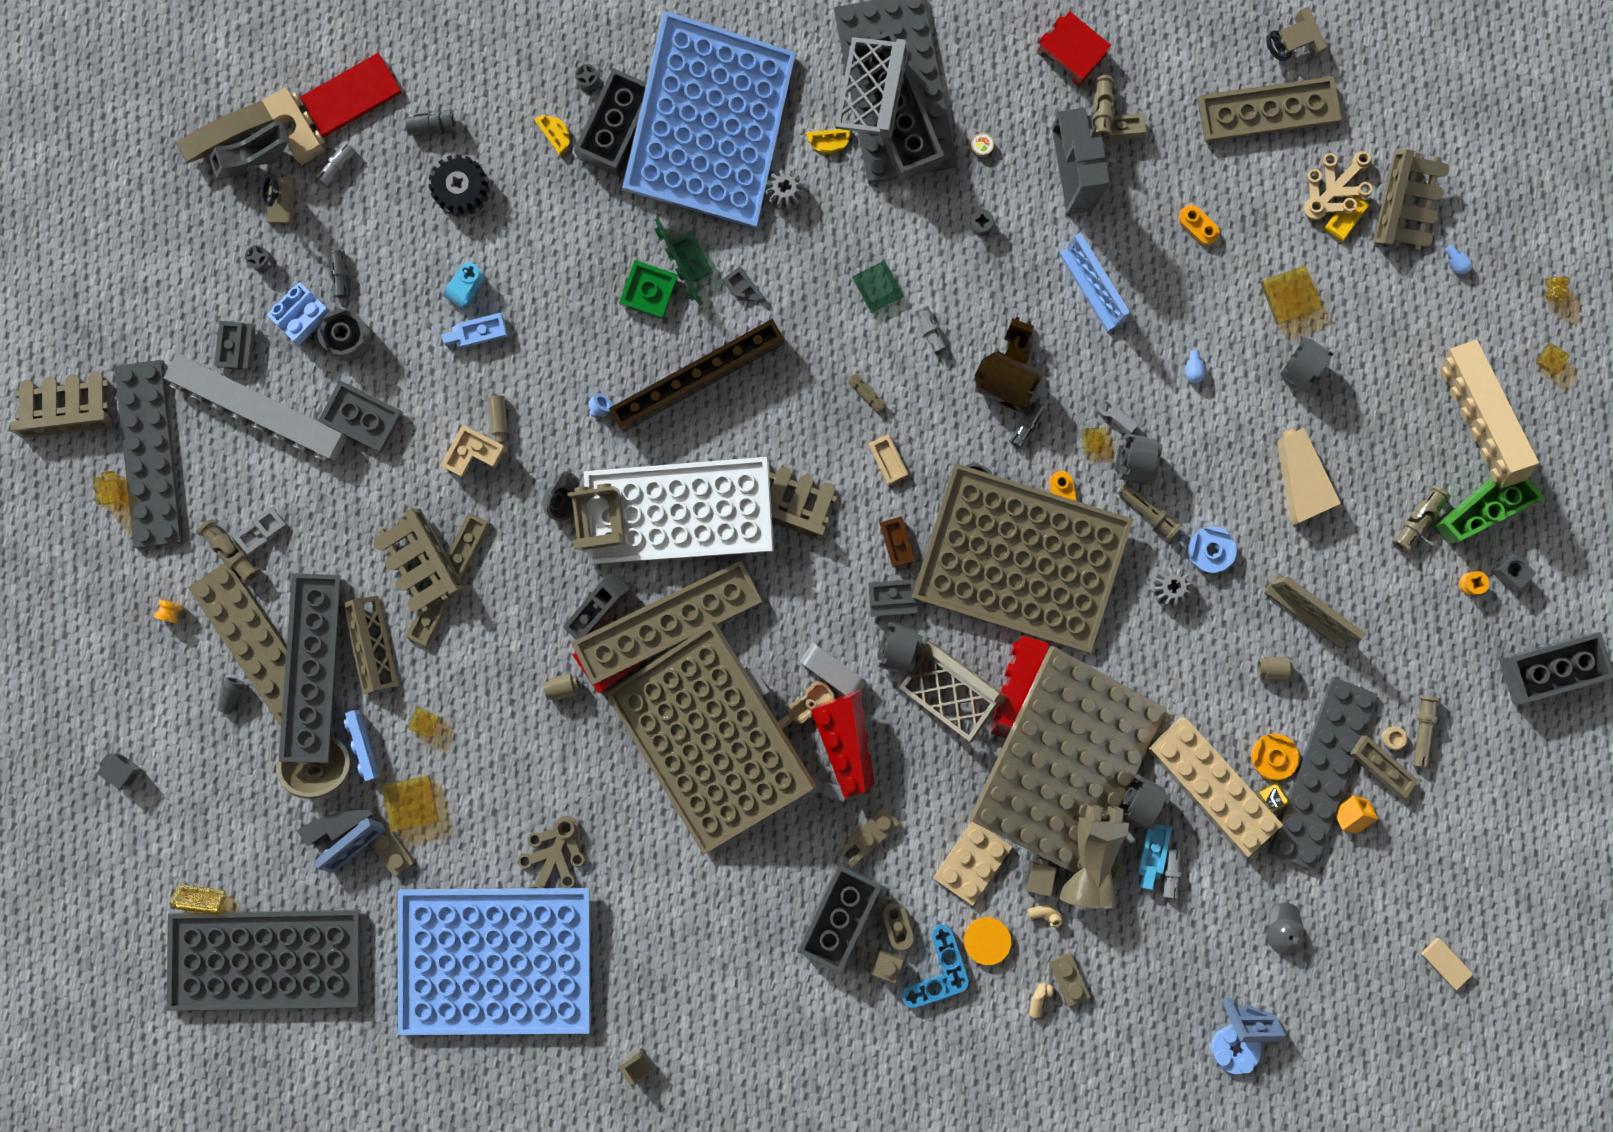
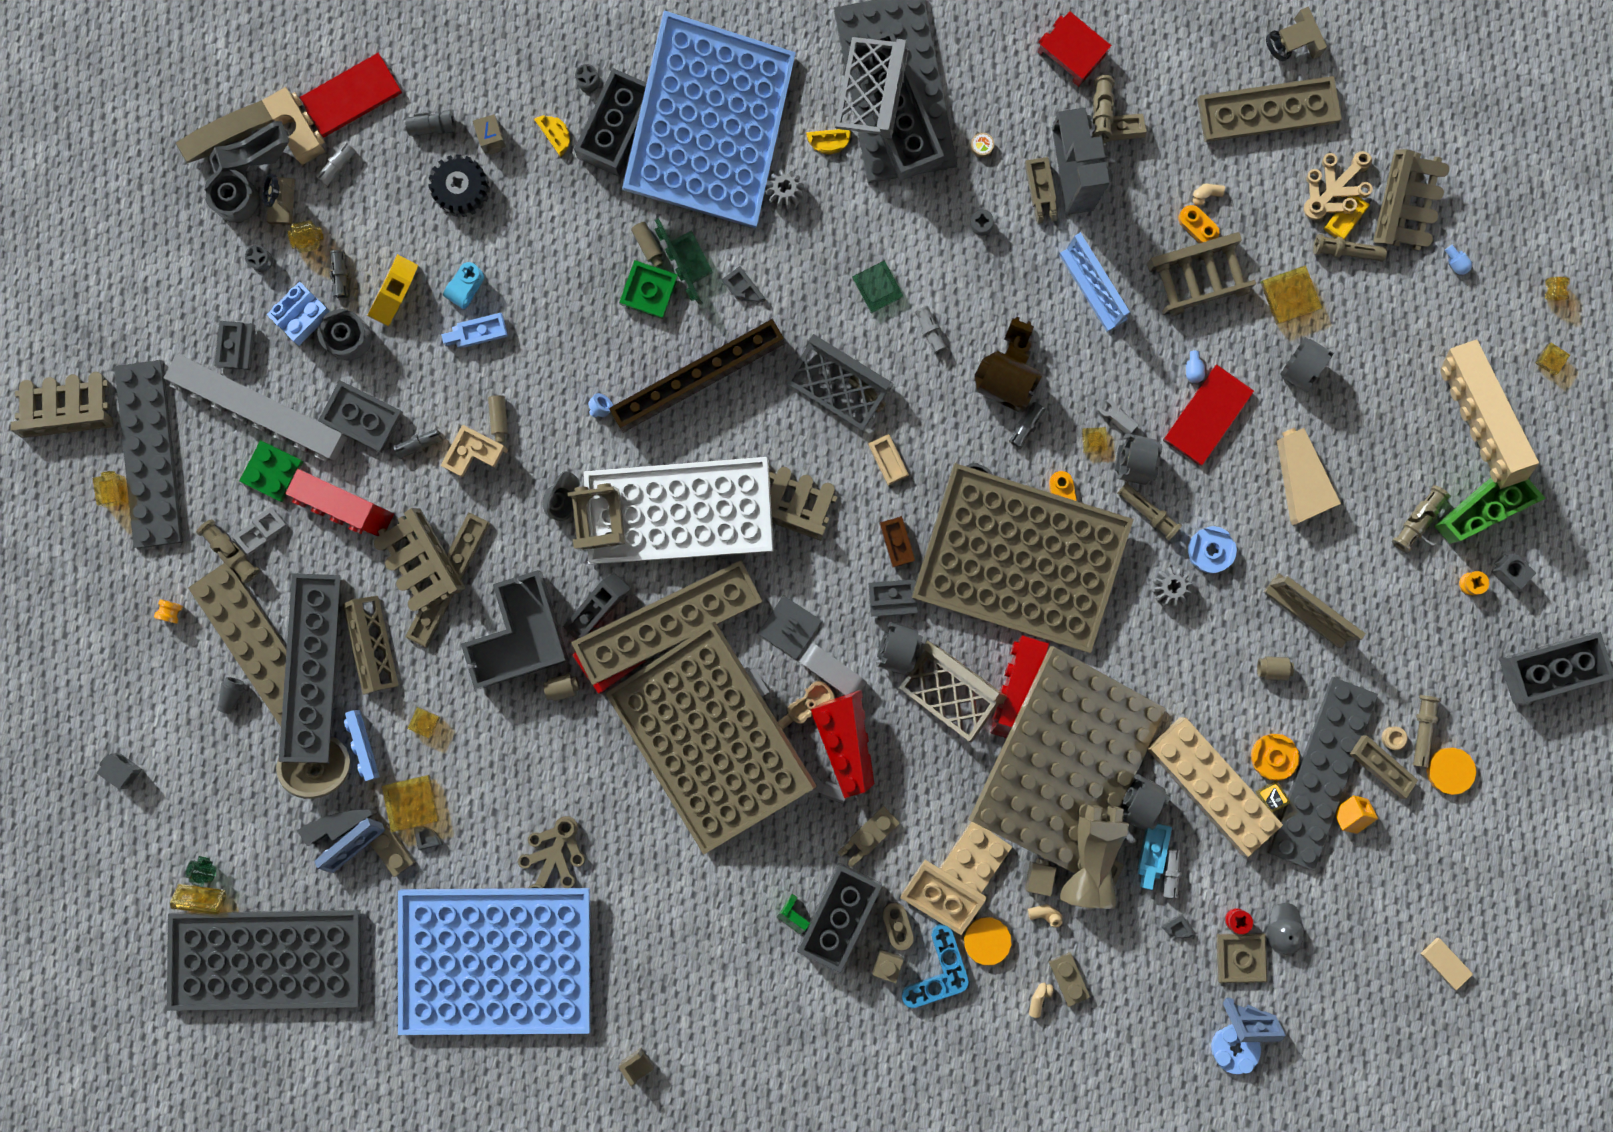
(200, 871): none -> clear green gear
(243, 202): none -> dark grey brick
(270, 471): none -> green plate
(305, 236): none -> clear yellow head
(338, 503): none -> wedge
(392, 290): none -> yellow slope
(418, 443): none -> dark grey pin
(426, 838): none -> dark grey tile
(489, 134): none -> dark tan brick
(530, 637): none -> dark grey piece
(647, 243): none -> dark tan cylinder
(789, 627): none -> dark grey piece
(791, 918): none -> green tile
(849, 364): none -> dark grey fence
(943, 897): none -> tan plate
(1041, 187): none -> dark tan hinge
(1178, 927): none -> dark grey tile
(1205, 251): none -> dark tan fence
(1207, 190): none -> tan arm
(1208, 415): none -> red tile
(1234, 918): none -> red wheel
(1241, 958): none -> dark tan tile
(1339, 247): none -> dark tan pin
(1451, 771): none -> light orange tile

